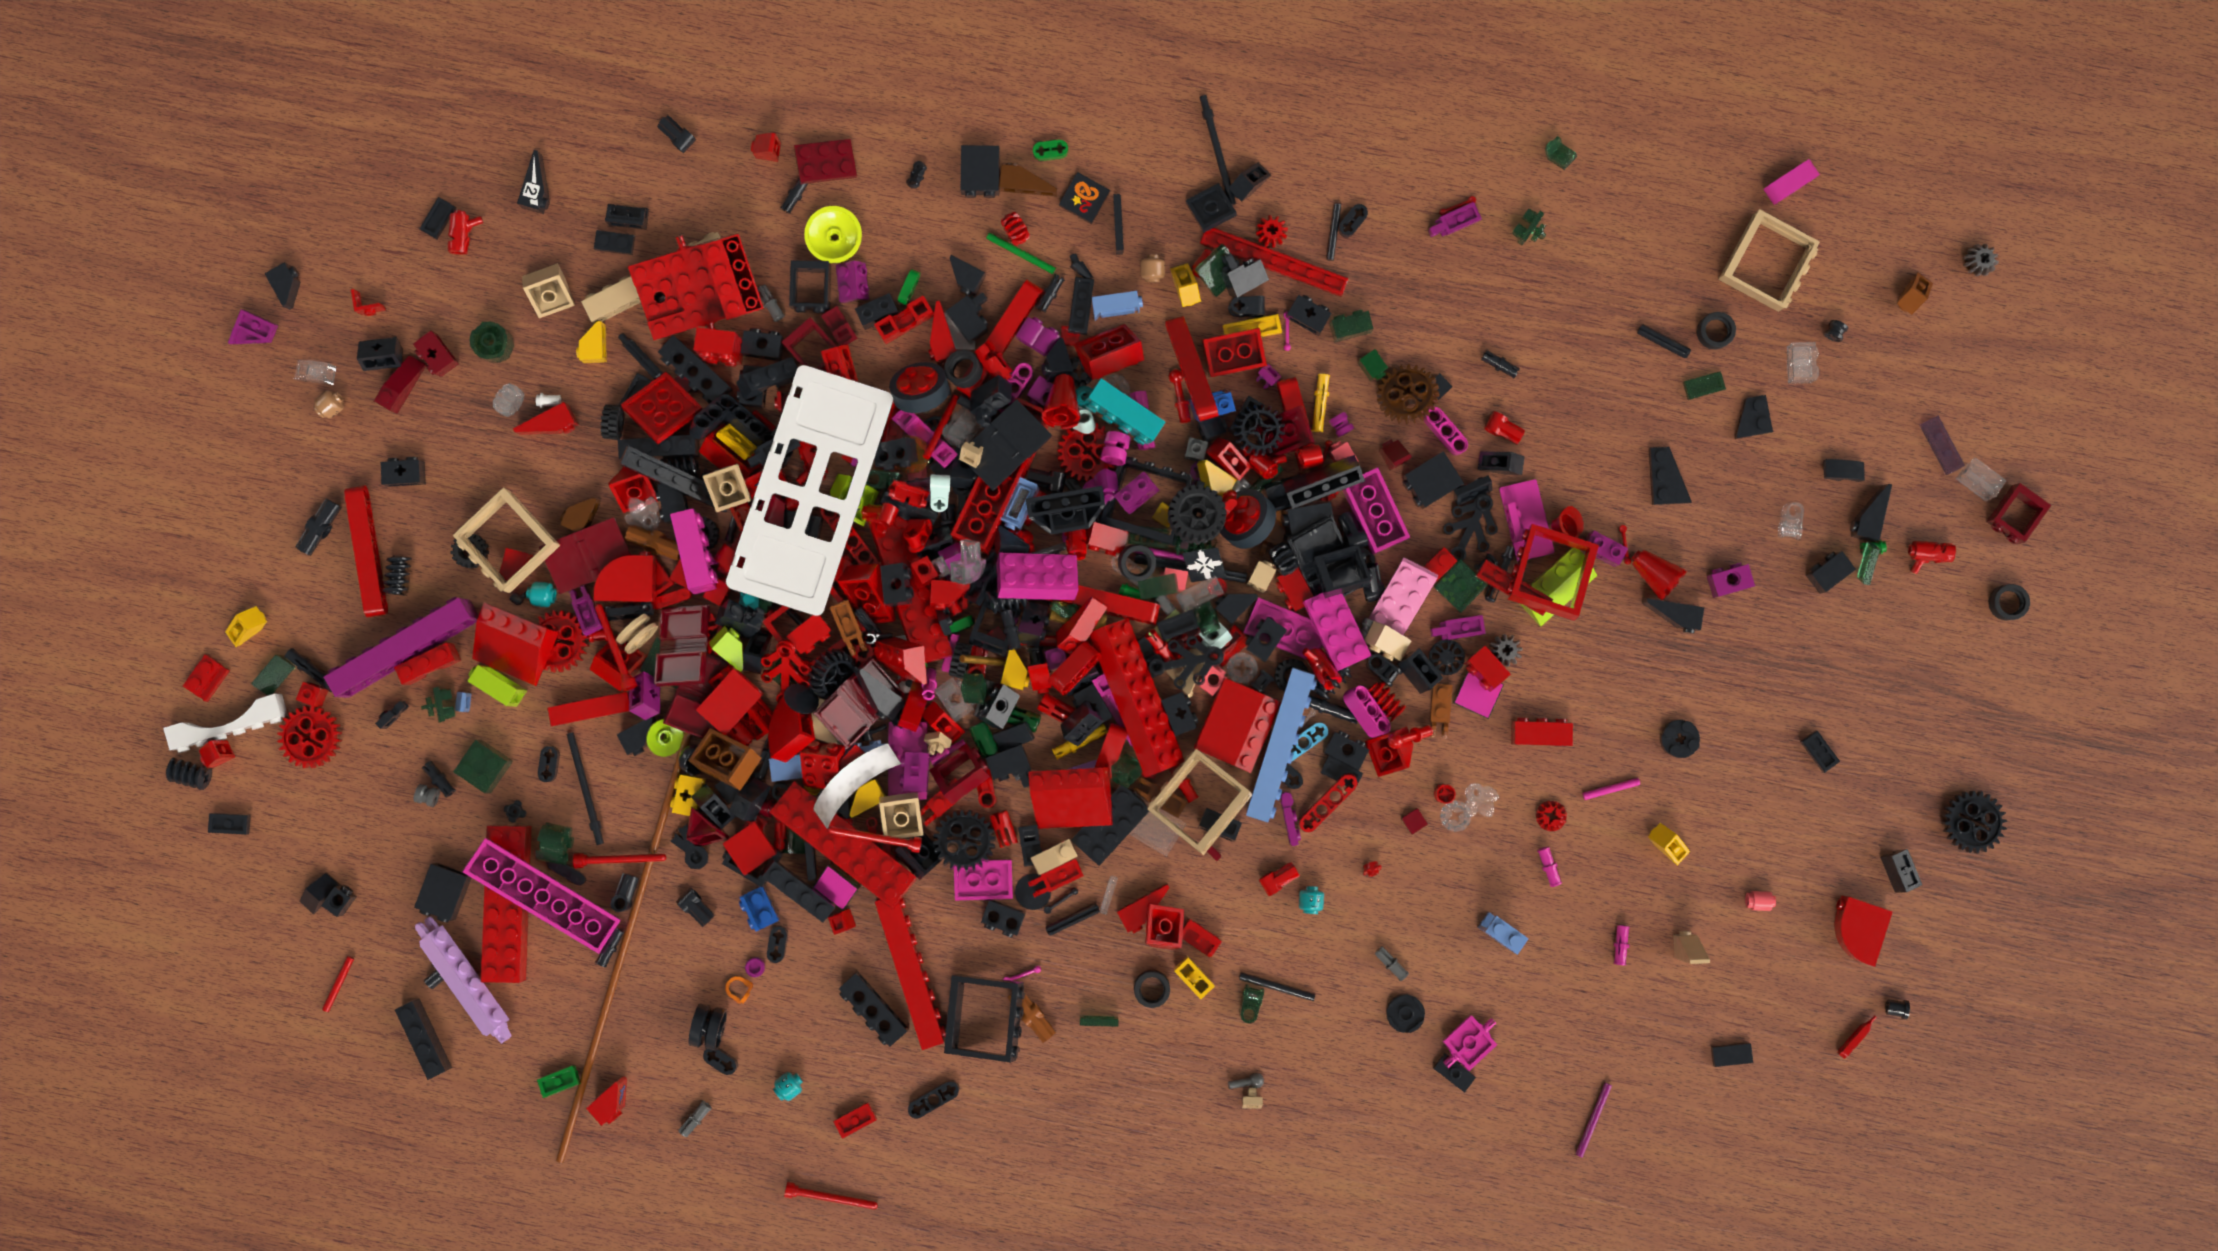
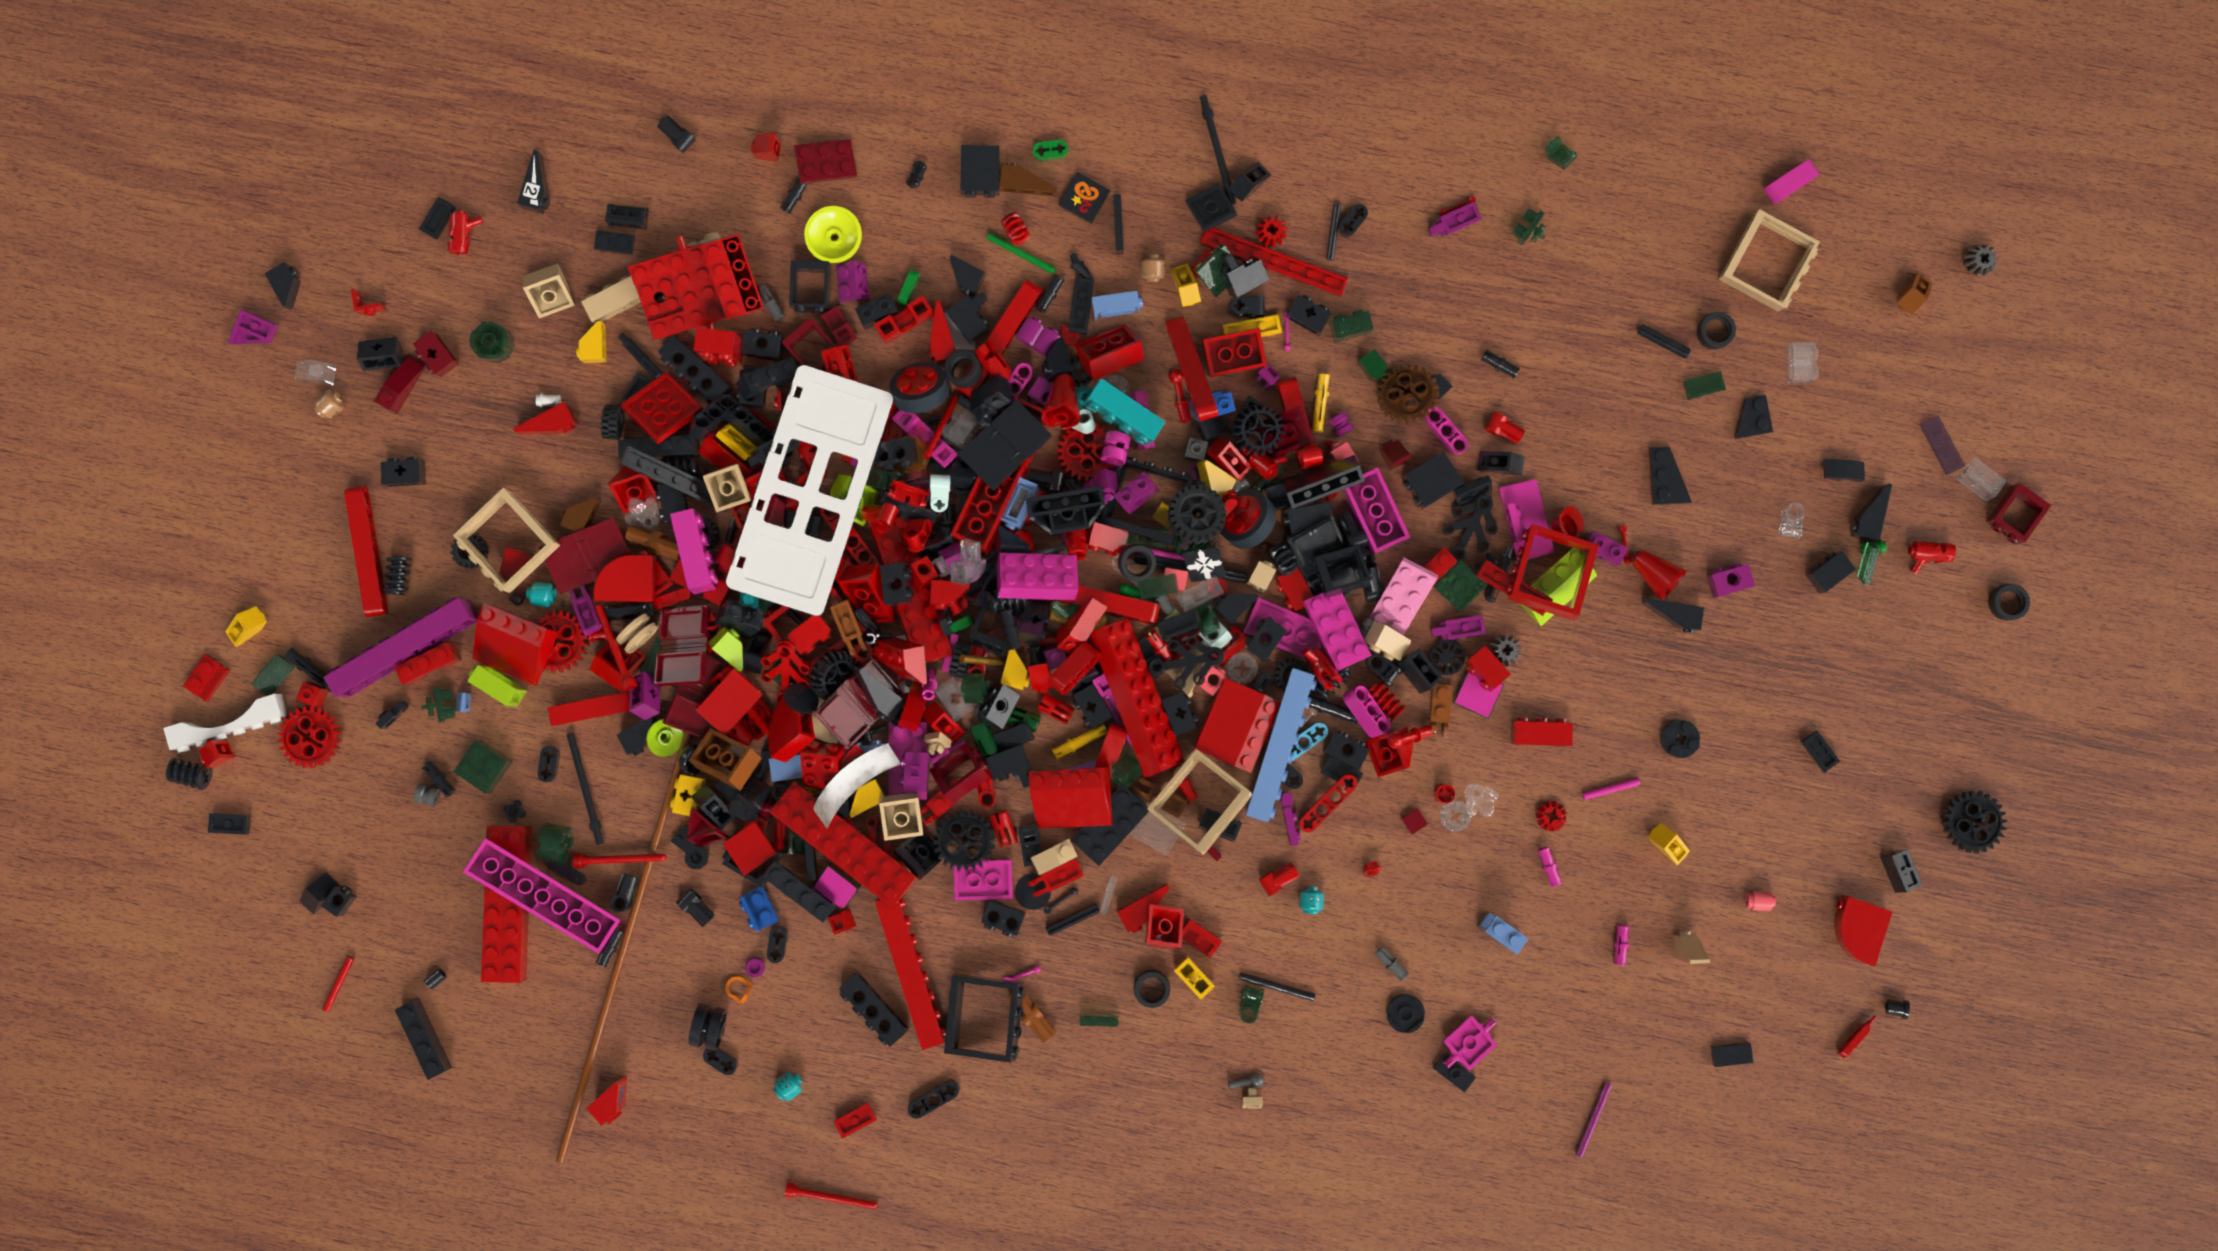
(318, 527): black piece -> none
(442, 892): black brick -> none
(463, 980): lavender hinge -> none
(508, 400): clear gear -> none
(558, 1081): green plate -> none
(694, 1119): dark grey axle -> none
(912, 843): red piece -> none
(971, 454): tan tile -> none
(1081, 723): black hinge -> none
(1836, 330): black wheel -> none

